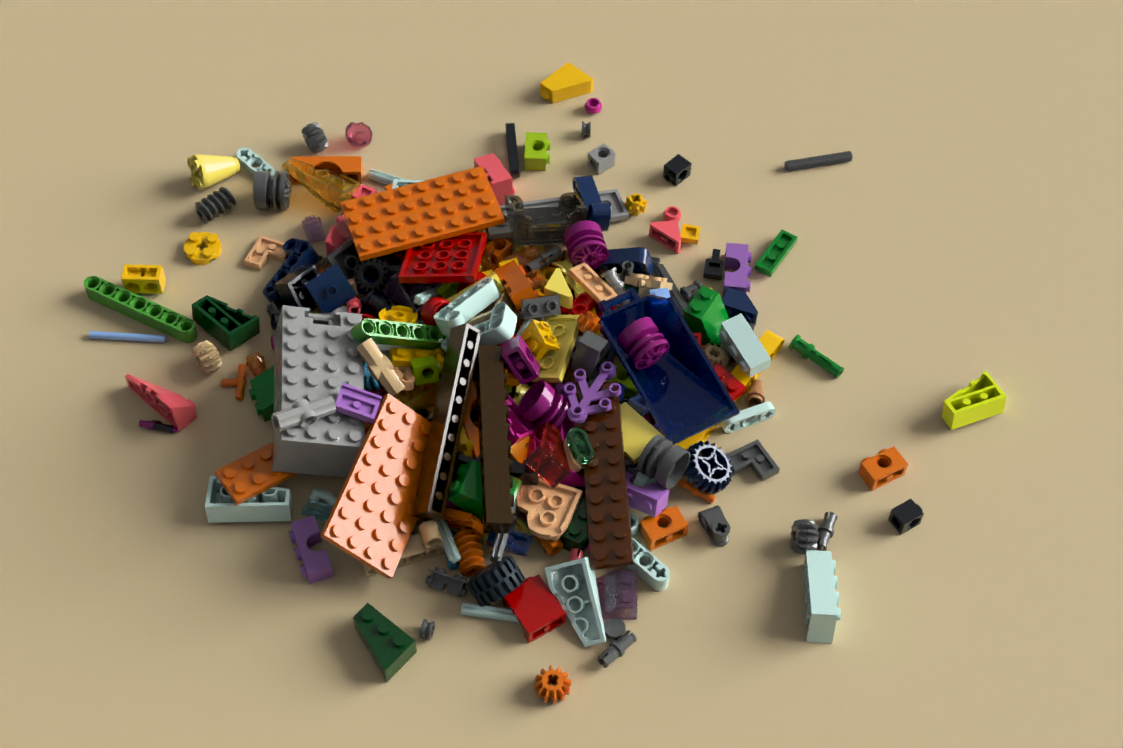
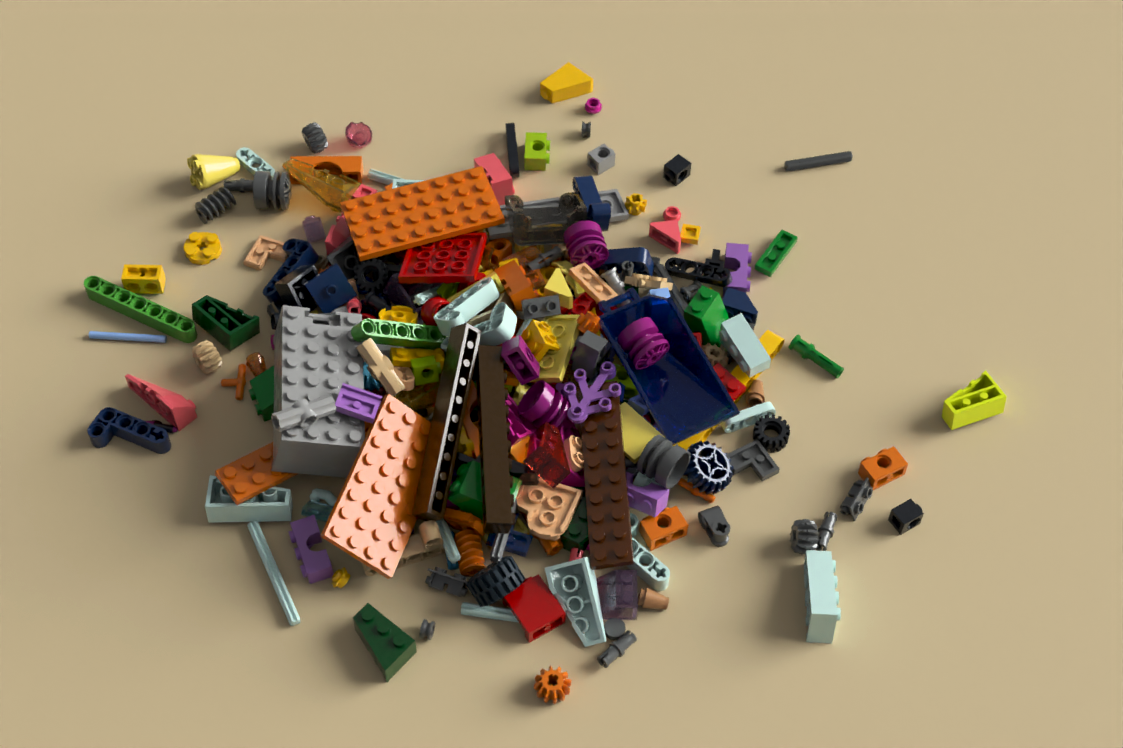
(113, 423): none -> dark blue beam
(239, 185): none -> dark grey pin
(274, 573): none -> light aqua axle
(340, 578): none -> yellow plate
(580, 445): clear green plate -> none
(652, 600): none -> medium nougat cone
(700, 268): none -> black beam
(773, 424): none -> black tyre
(861, 492): none -> dark grey hinge

